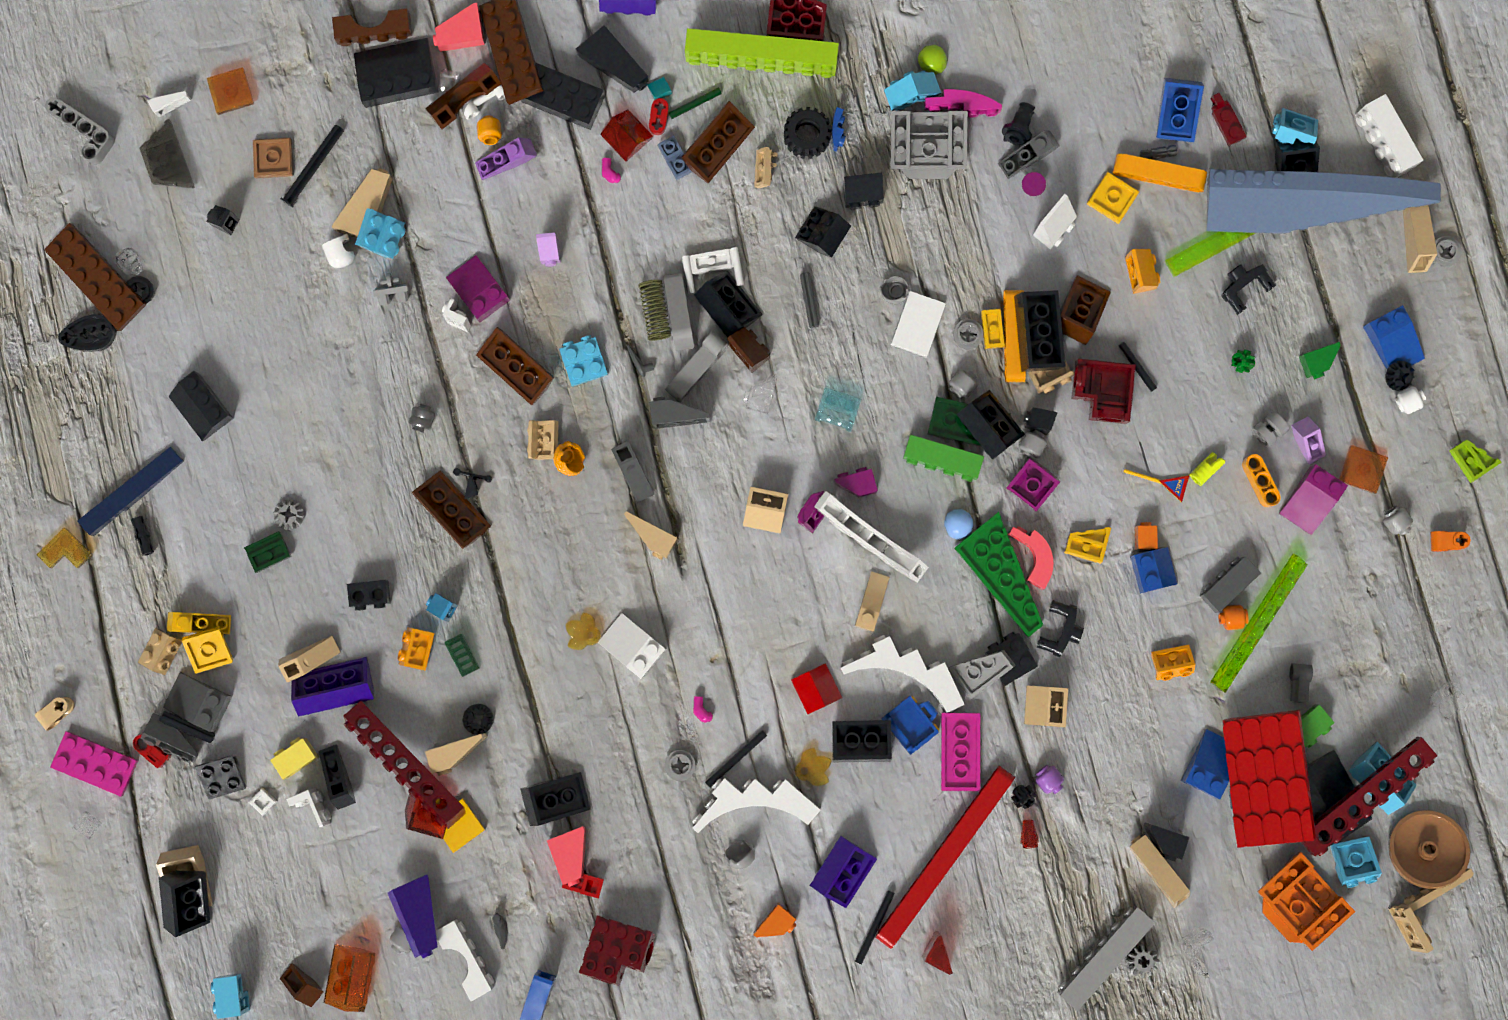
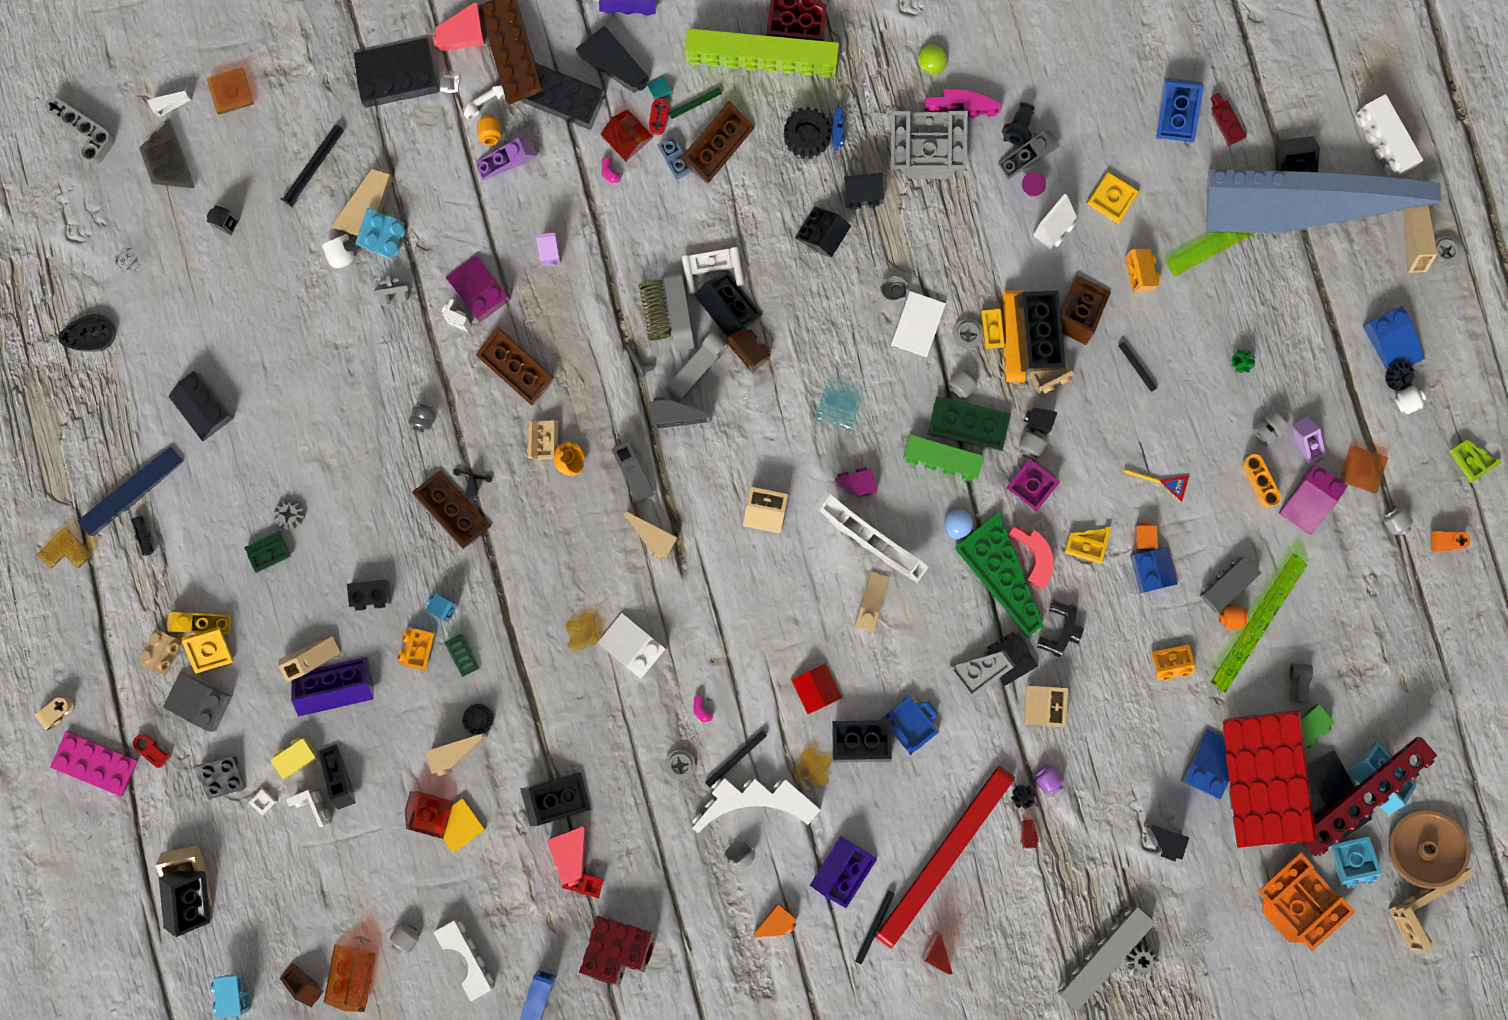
(95, 277): reddish brown plate -> none
(142, 283): black gear -> none
(168, 739): dark grey slope -> none
(187, 727): black axle -> none
(272, 158): medium nougat tile -> none
(362, 714): dark red brick -> none
(395, 25): reddish brown arch -> none
(415, 913): dark purple slope -> none
(477, 83): reddish brown arch -> none
(500, 929): dark grey bar -> none
(583, 360): medium azure plate -> none
(763, 167): tan plate -> none
(809, 300): dark grey axle -> none
(809, 516): magenta slope -> none
(911, 89): medium azure brick -> none
(936, 678): white arch -> none
(960, 751): dark pink plate -> none
(990, 424): black slope -> none
(1106, 387): dark red piece -> none
(1159, 152): dark grey axle -> none
(1159, 870): tan slope -> none
(1160, 173): light orange beam -> none
(1206, 469): neon yellow hinge -> none
(1240, 279): black connector -> none
(1293, 125): medium azure plate -> none
(1319, 360): green slope -> none

